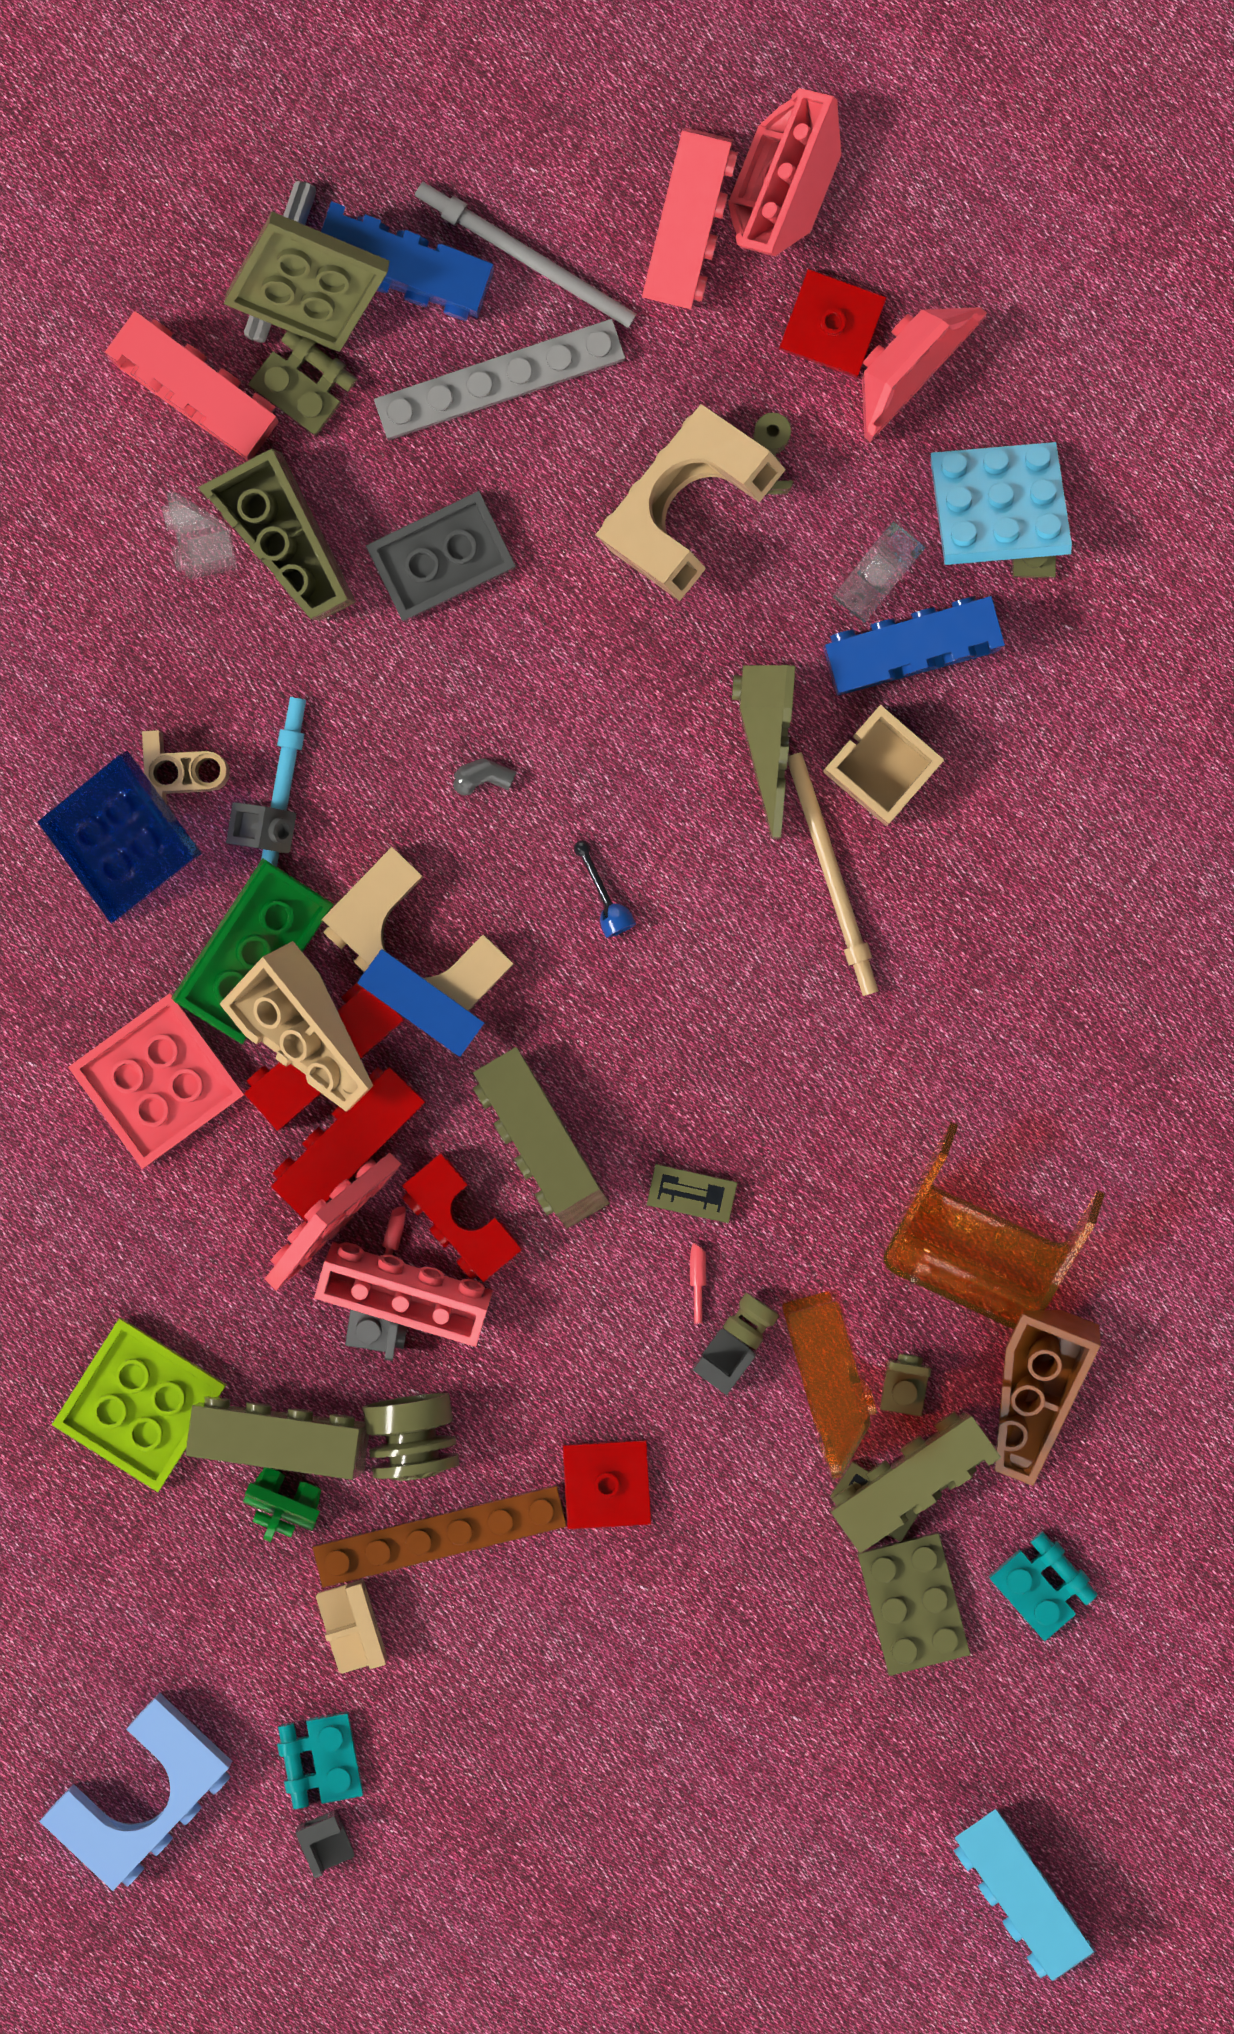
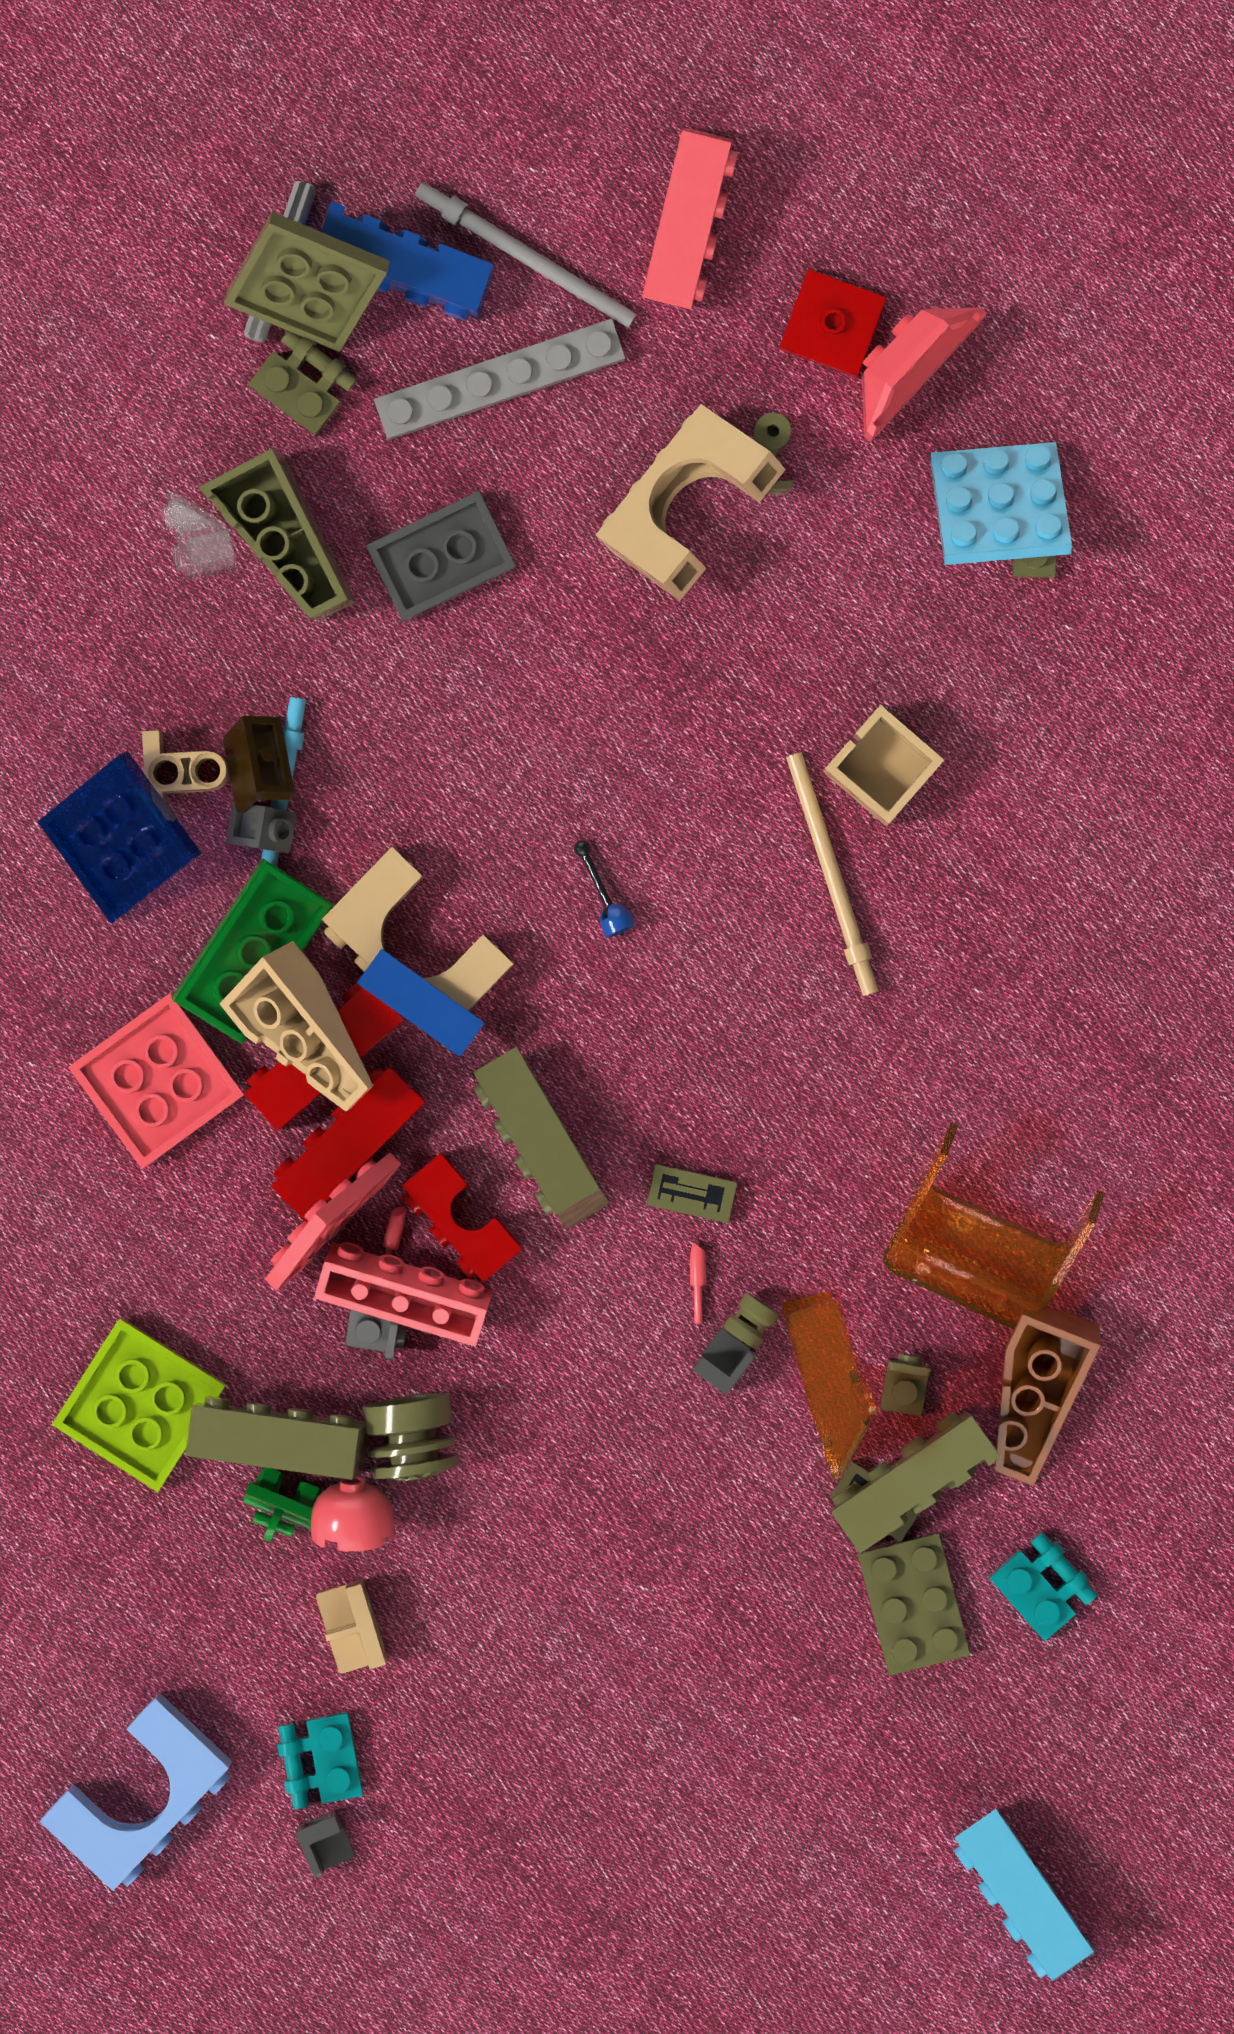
(191, 386): coral wedge -> none
(257, 761): none -> dark brown panel
(353, 1516): none -> coral cylinder
(439, 1536): dark orange plate -> none
(480, 772): dark grey arm -> none
(606, 1484): red plate -> none
(766, 715): olive wedge -> none
(786, 173): coral wedge -> none
(879, 571): clear slope -> none
(913, 646): blue wedge -> none

